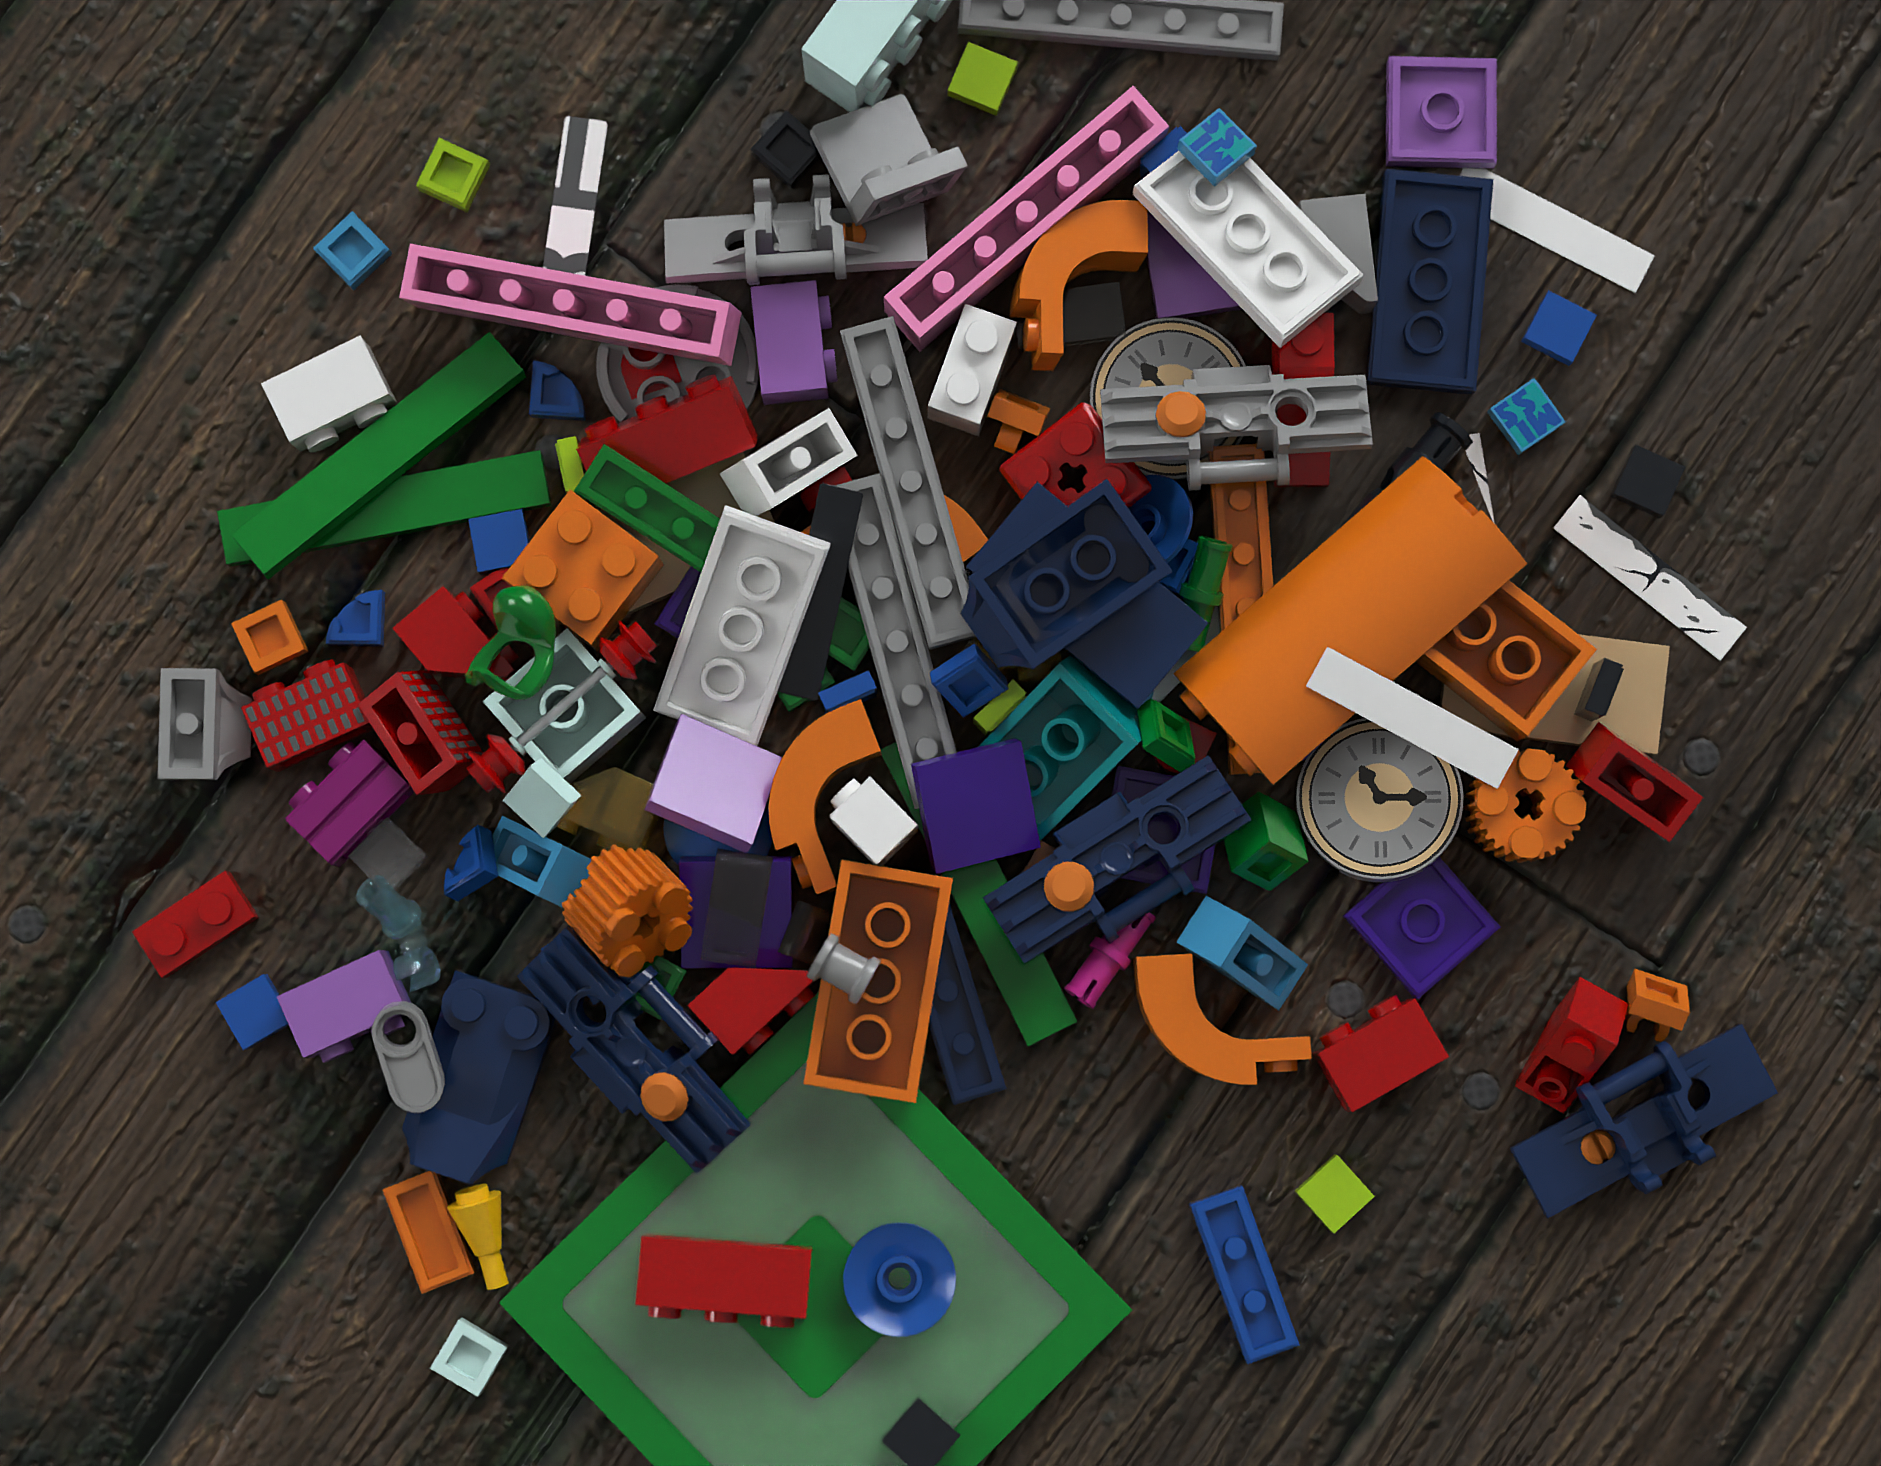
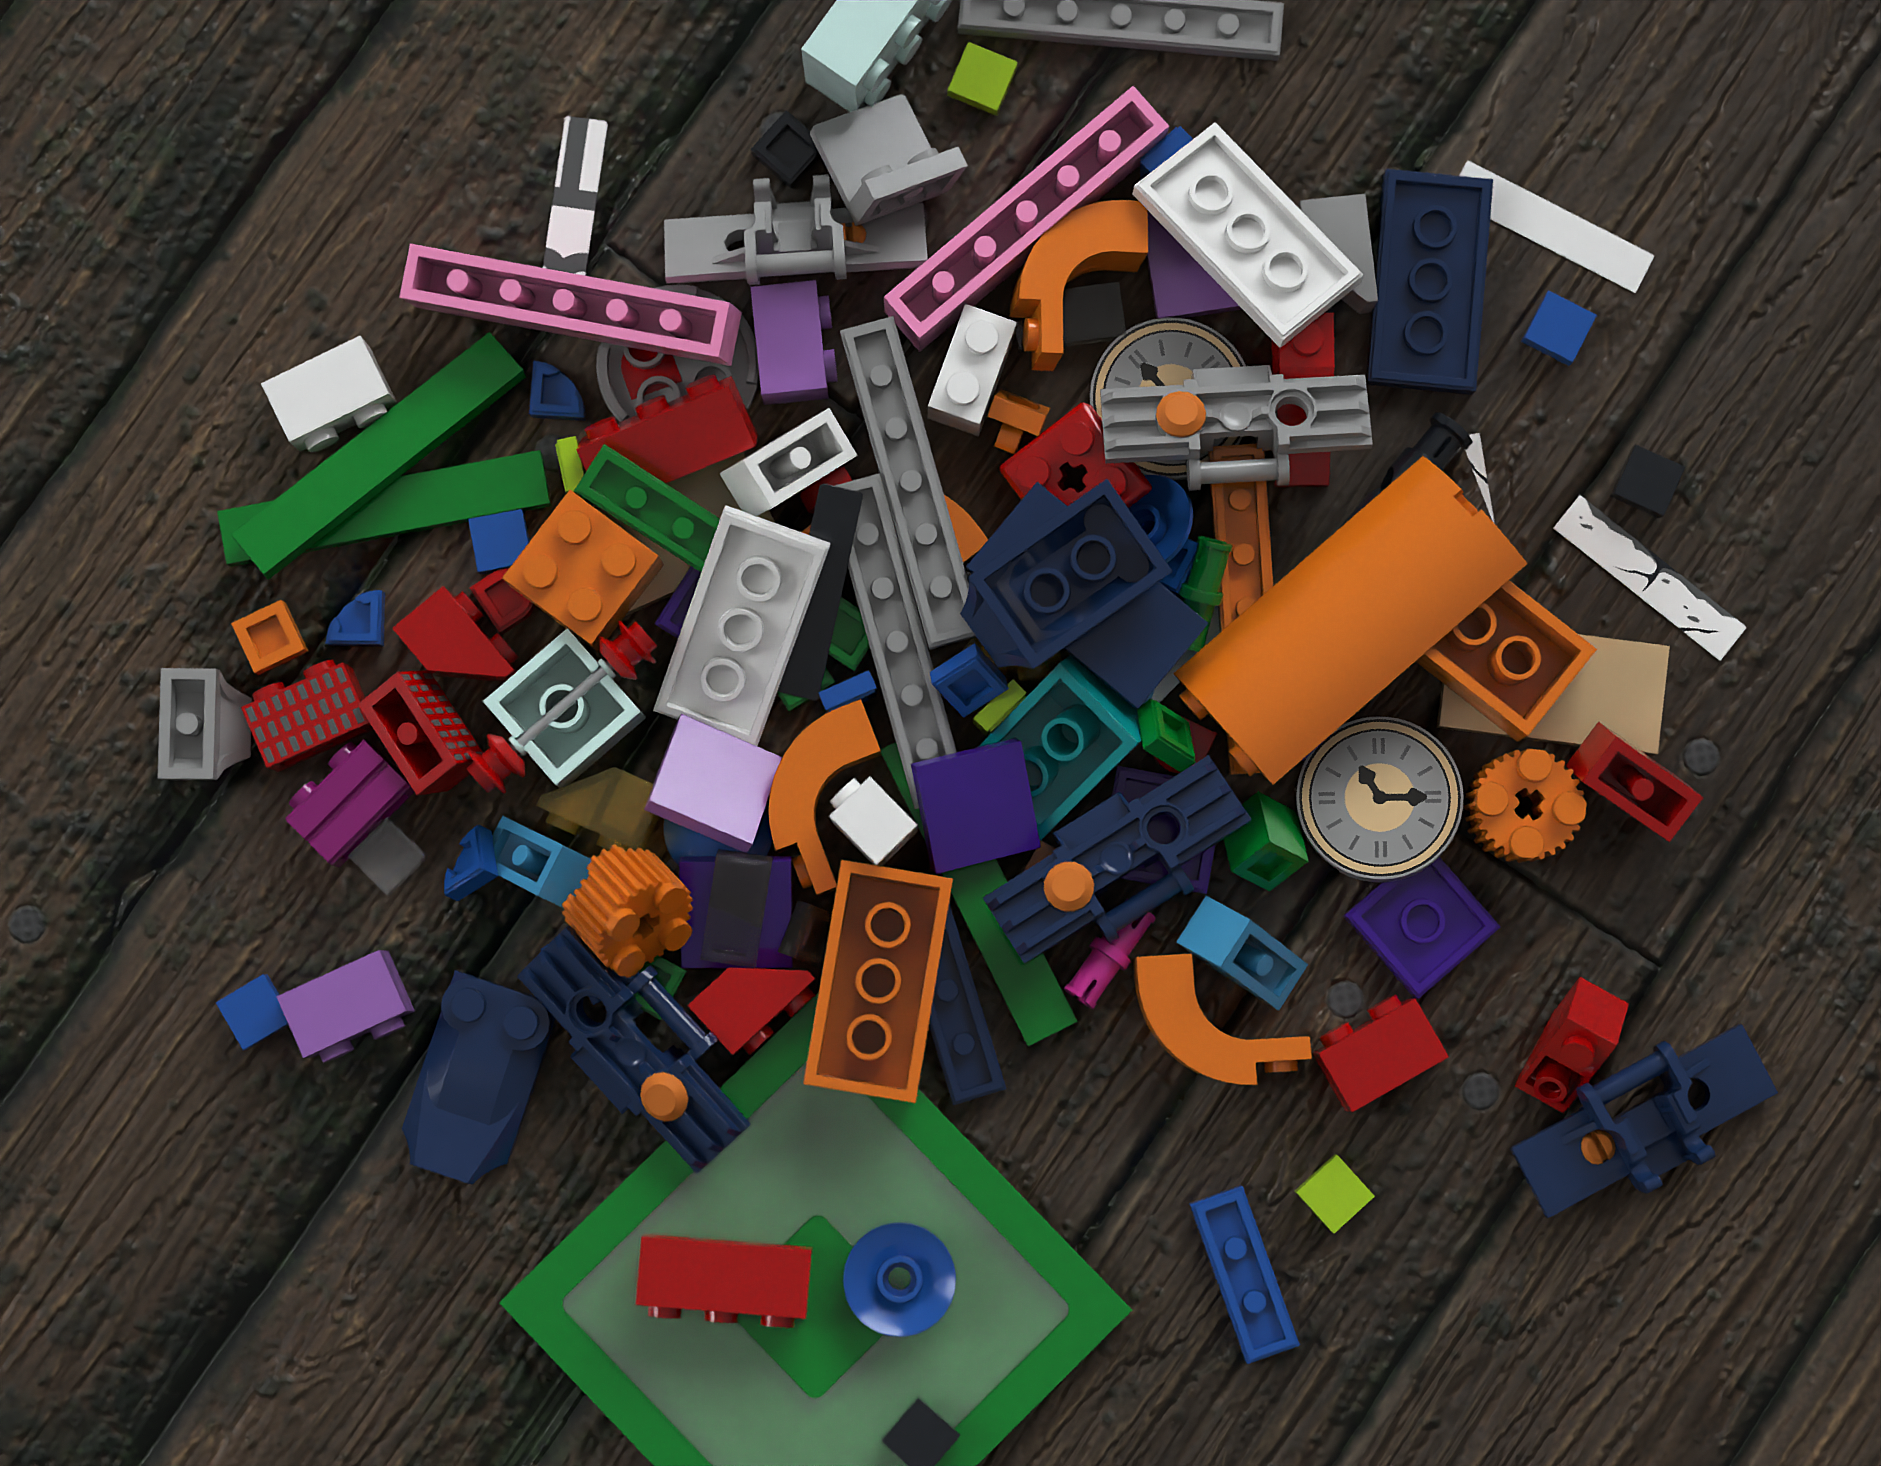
(195, 924): red plate -> none
(352, 250): dark azure tile -> none
(401, 922): clear light blue piece -> none
(413, 1068): light grey piece -> none
(429, 1231): orange tile -> none
(453, 175): lime tile -> none
(469, 1357): light aqua tile -> none
(480, 1222): yellow cone -> none
(524, 617): green piece -> none
(542, 797): light aqua tile -> none
(843, 968): light grey bush -> none
(1216, 147): tile -> none
(1412, 717): white sticker -> none
(1441, 112): medium lavender tile -> none
(1526, 416): tile -> none
(1599, 689): black tile -> none
(1657, 1001): orange tile -> none

